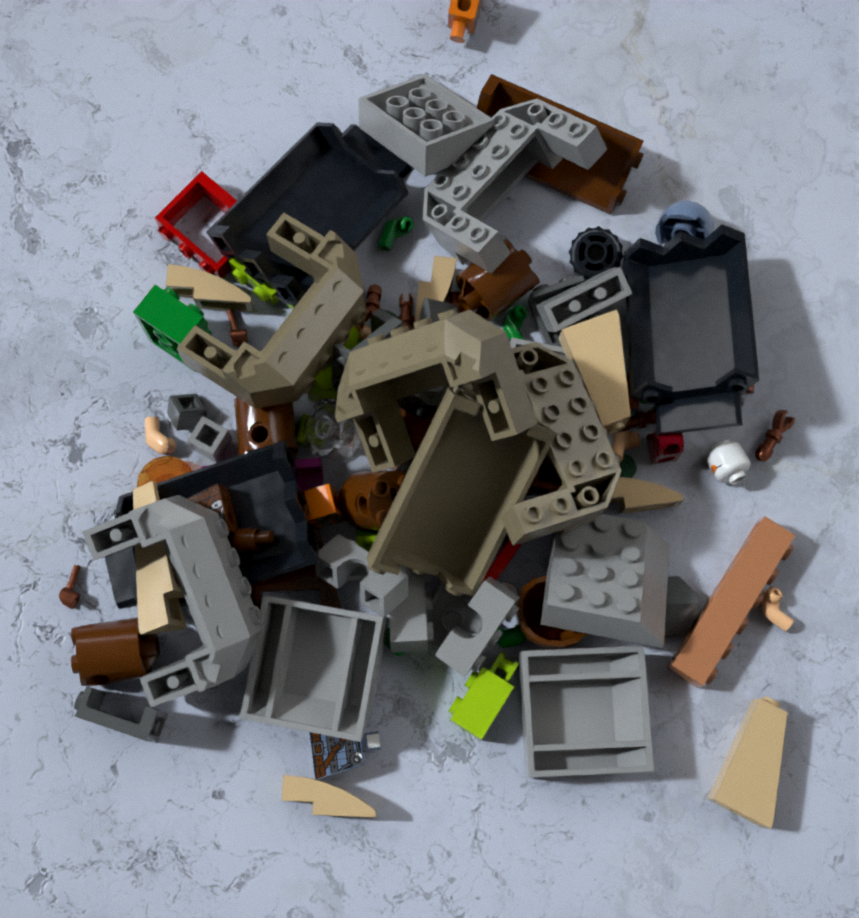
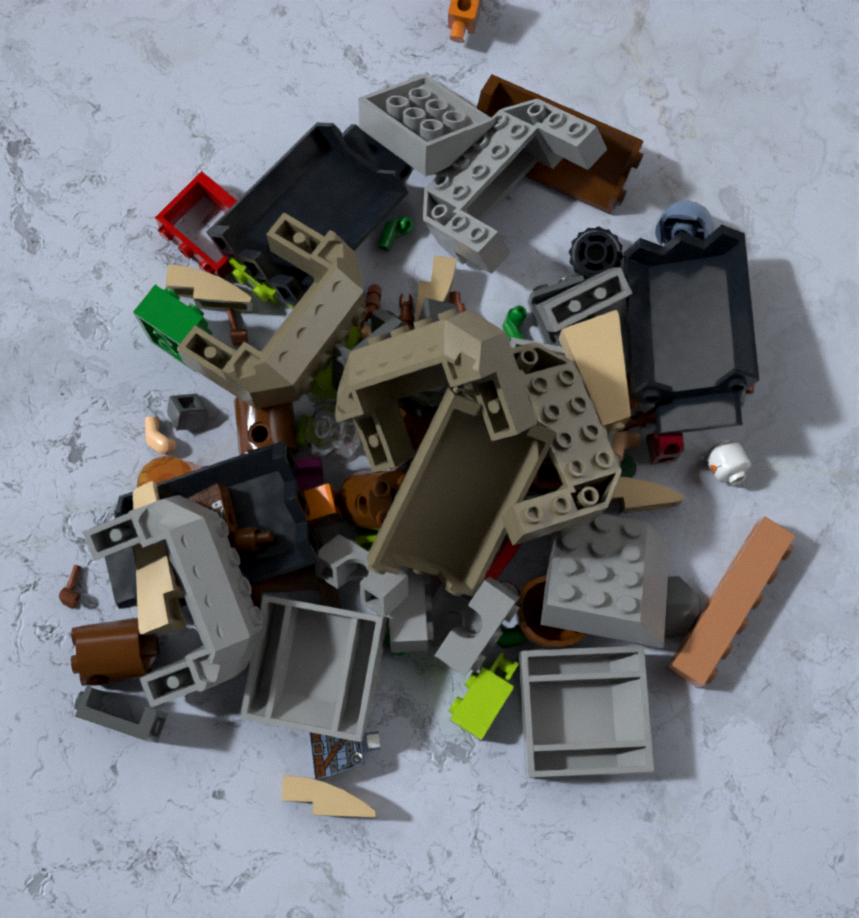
(209, 439): light grey brick -> none
(495, 292): reddish brown cylinder -> none
(753, 764): tan slope -> none
(772, 611): light nougat arm -> none
(774, 435): copper piece -> none

